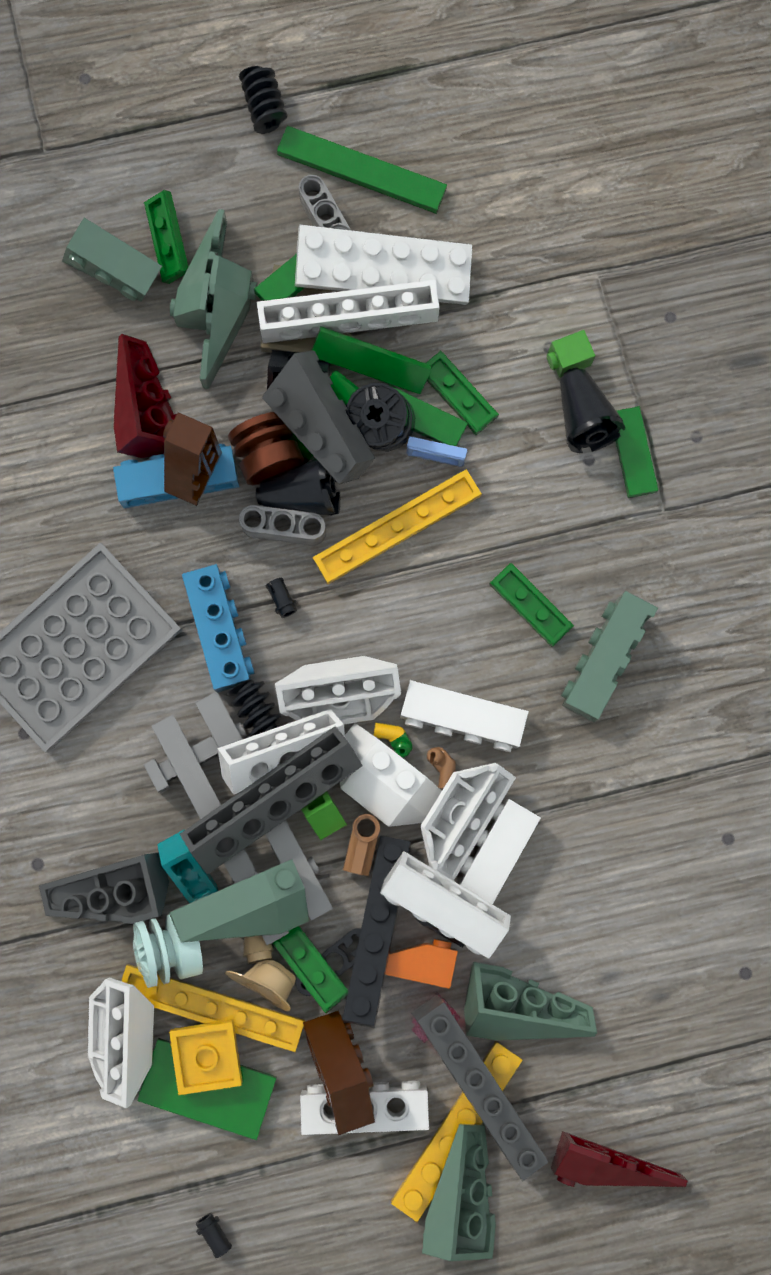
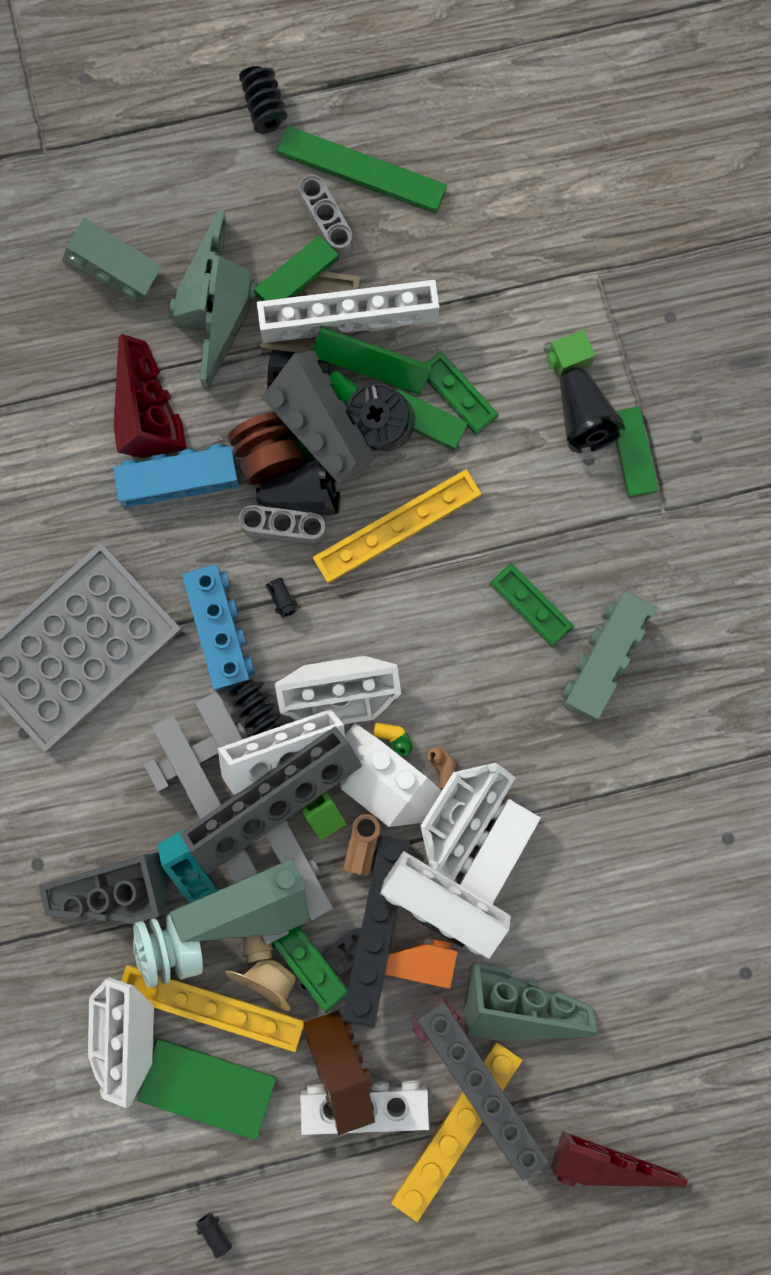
(166, 236): green tile -> none
(189, 457): reddish brown wedge -> none
(205, 1057): yellow plate -> none
(367, 260): white plate -> none
(436, 451): light blue tile -> none
(459, 1214): sand green wedge -> none
(463, 715): white brick -> none

